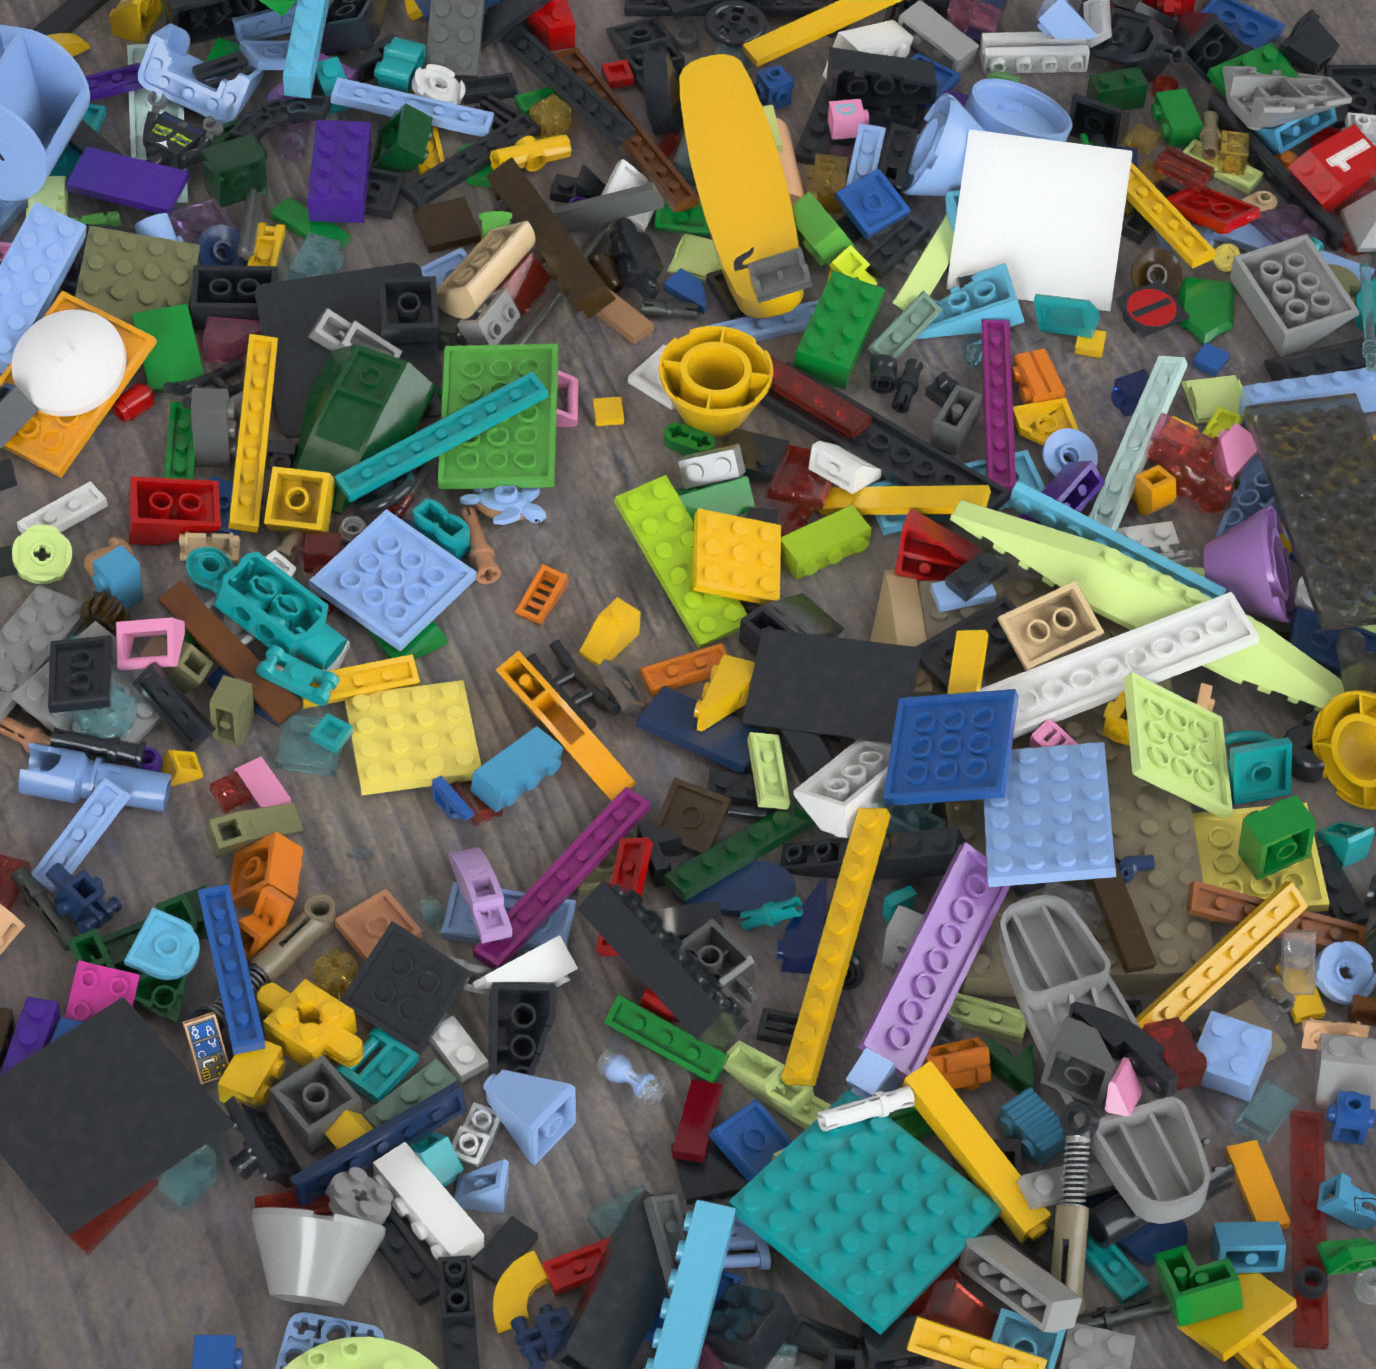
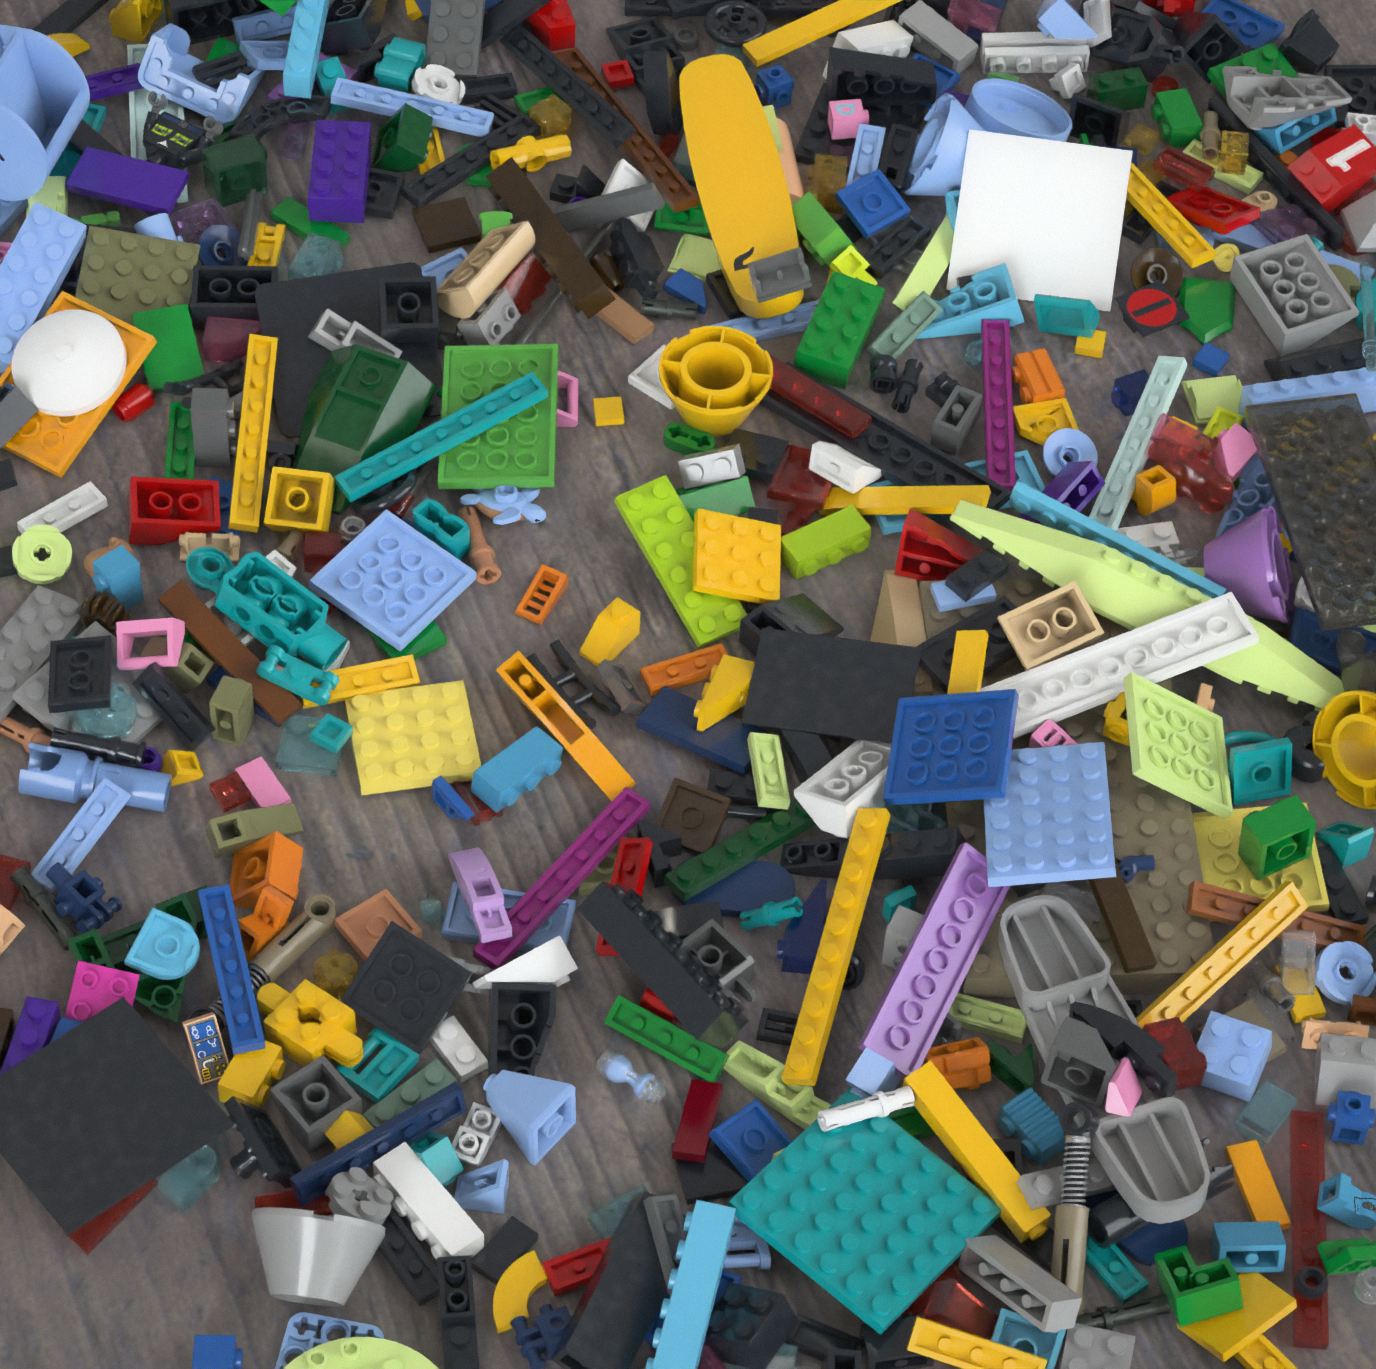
(1068, 81): none -> white tile

